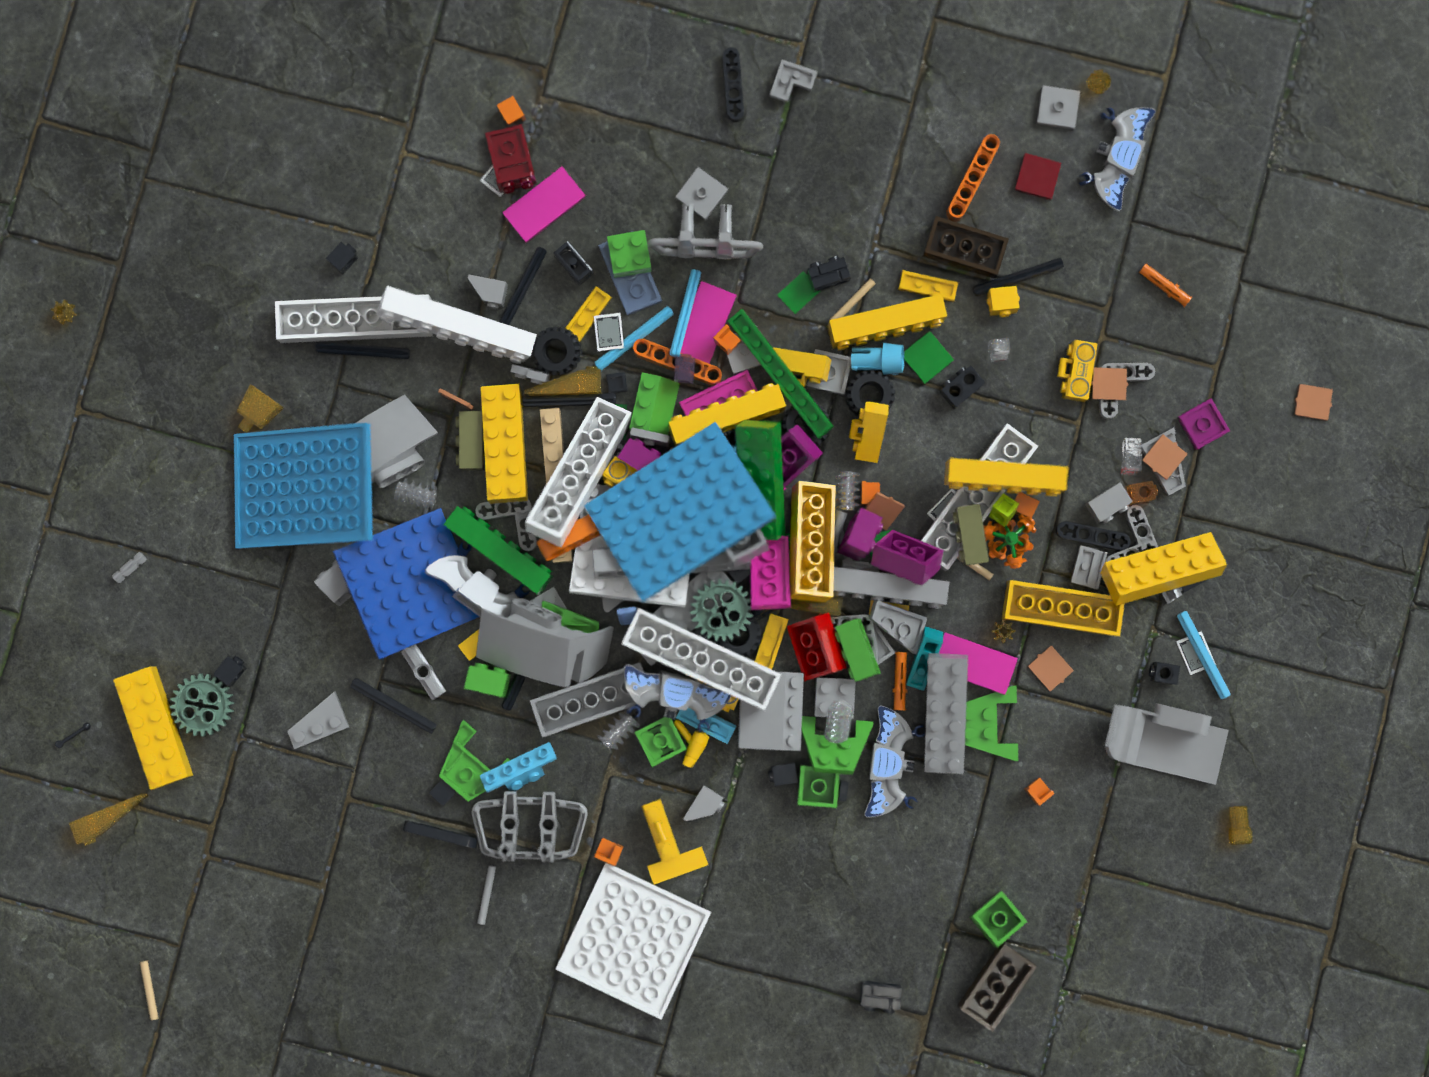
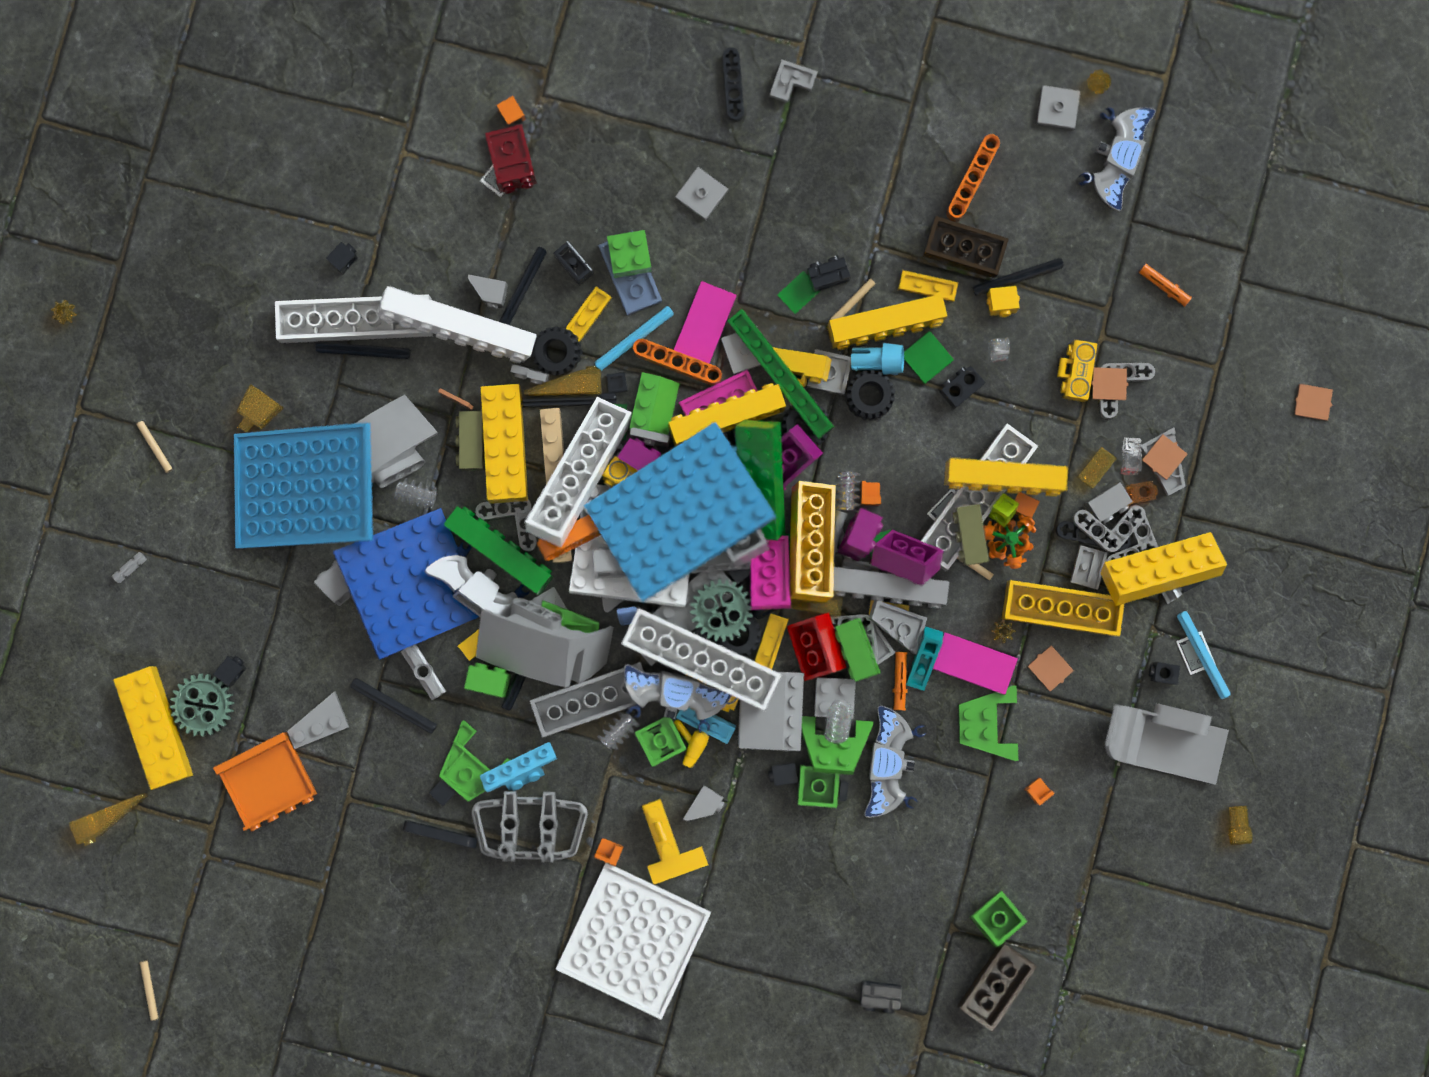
(59, 744): black hinge -> none
(154, 446): none -> tan bar
(266, 781): none -> orange panel
(486, 895): light grey bar -> none
(544, 204): dark pink tile -> none
(608, 332): sticker -> none
(684, 369): clear purple brick -> none
(685, 313): medium azure axle -> none
(724, 242): light grey piece -> none
(726, 340): orange panel -> none
(869, 442): yellow piece -> none
(886, 508): nougat piece -> none
(946, 713): light grey brick -> none
(1038, 176): dark red tile -> none
(1096, 467): none -> clear yellow plate
(1114, 533): none -> light grey beam
(1203, 424): magenta tile -> none

